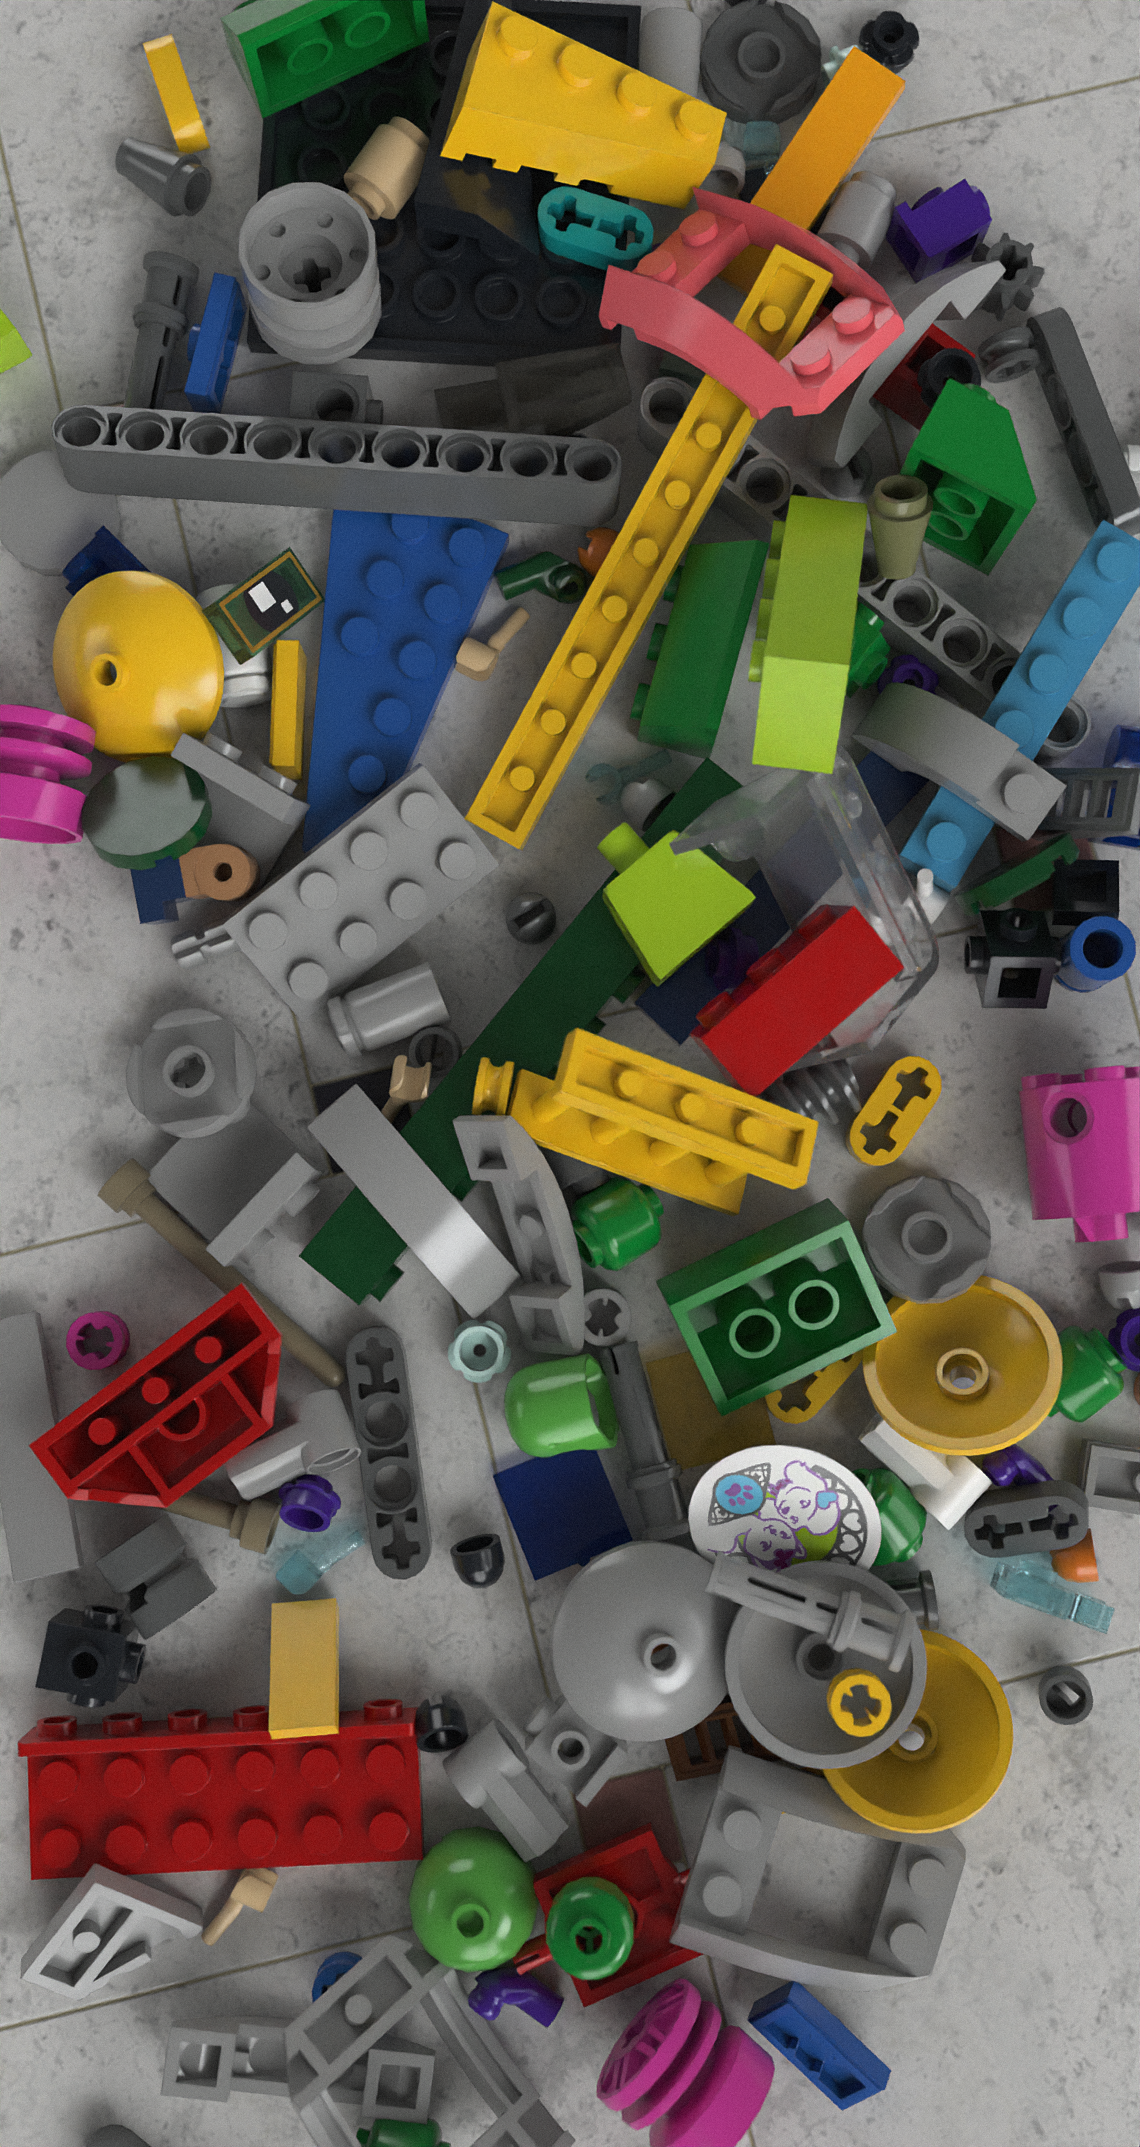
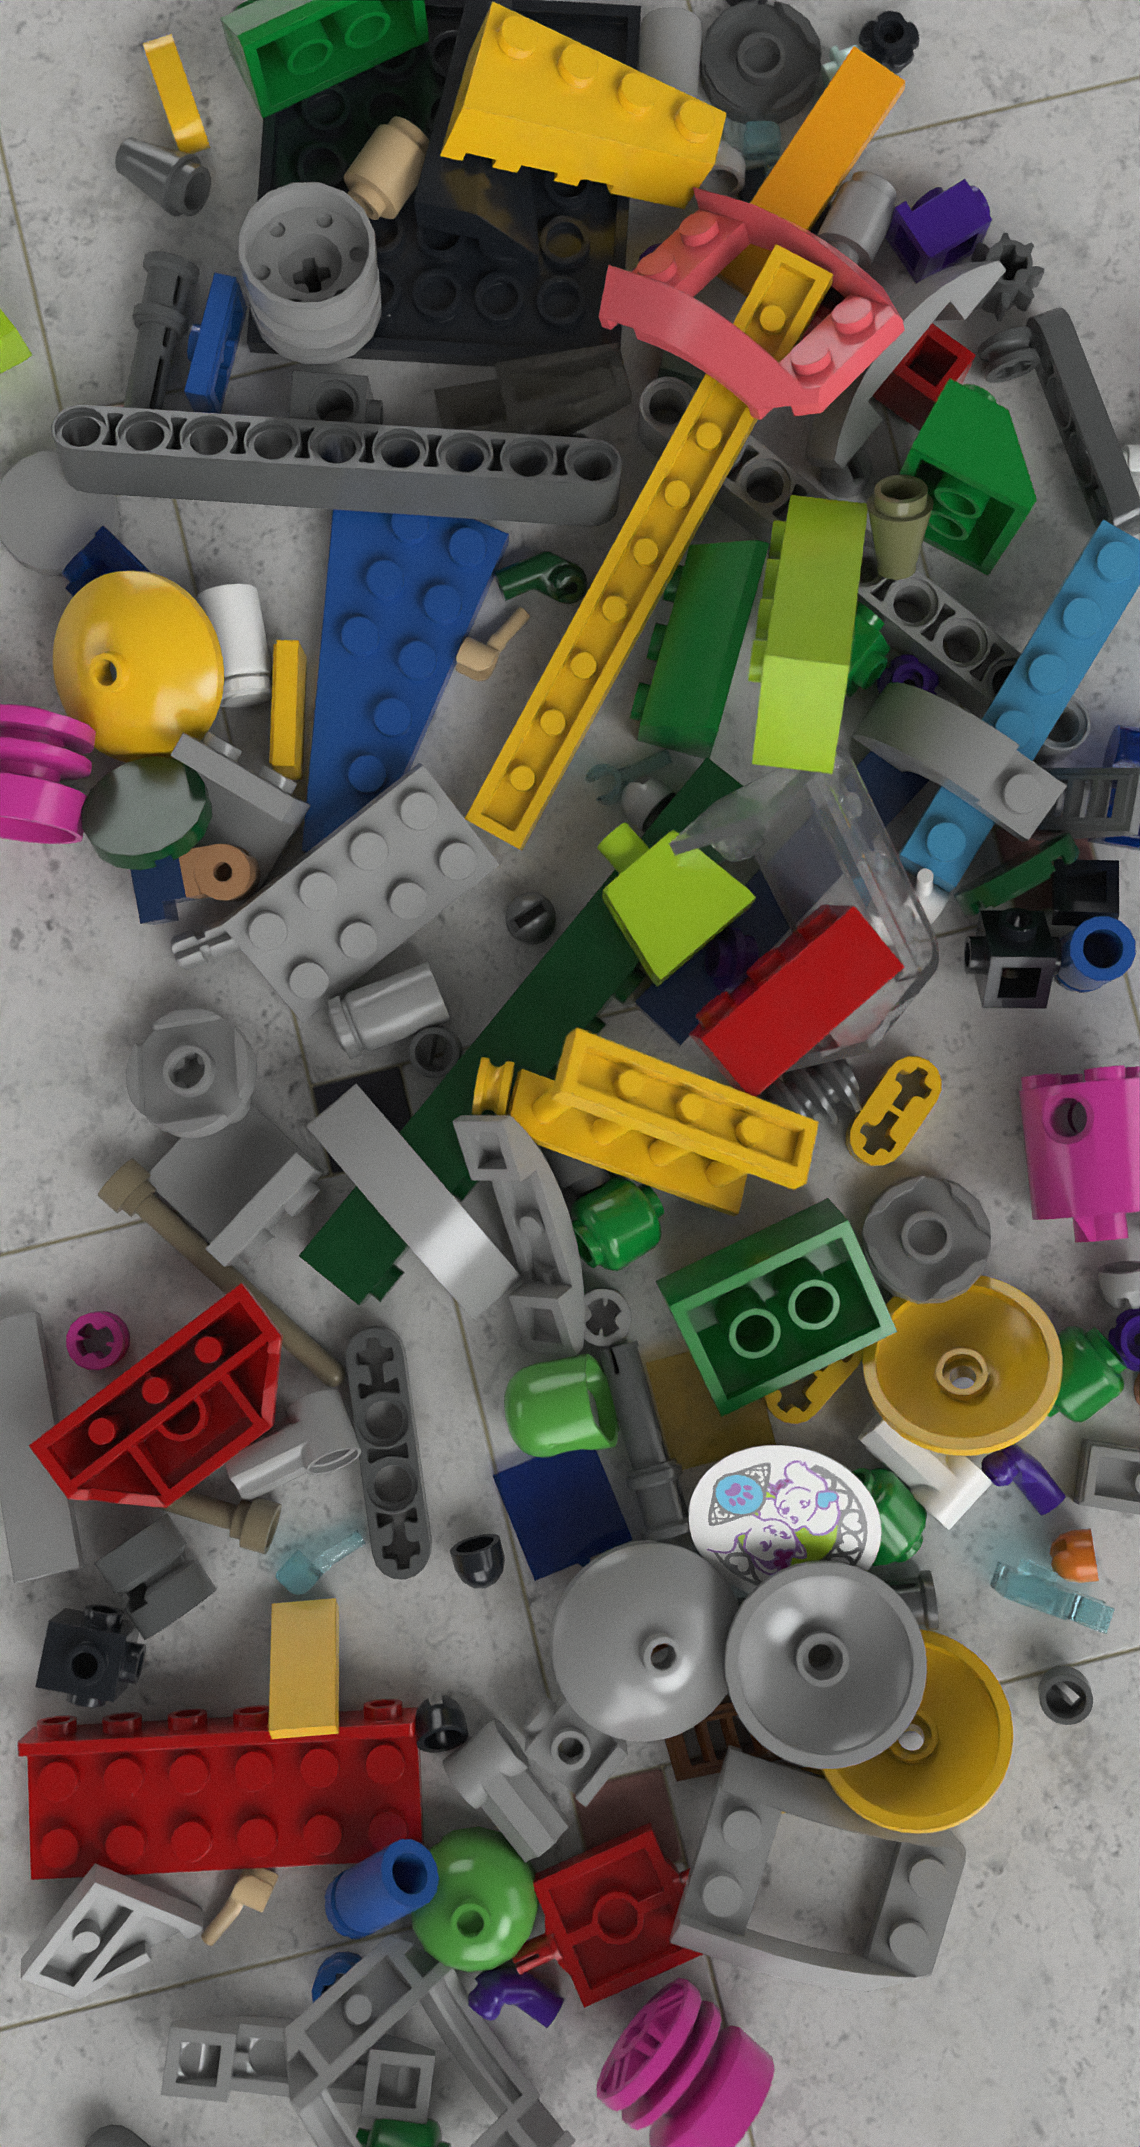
(264, 606): tile -> none
(308, 1503): dark purple plate -> none
(381, 1889): none -> blue piece
(406, 1086): tan hand -> none
(480, 1368): light aqua plate -> none
(579, 1949): green head -> none
(596, 229): teal beam -> none
(601, 543): orange hinge -> none
(819, 2045): blue plate -> none
(841, 1618): light grey pin -> none
(875, 1689): yellow bush -> none
(948, 363): black plate -> none
(1027, 1519): dark grey beam -> none

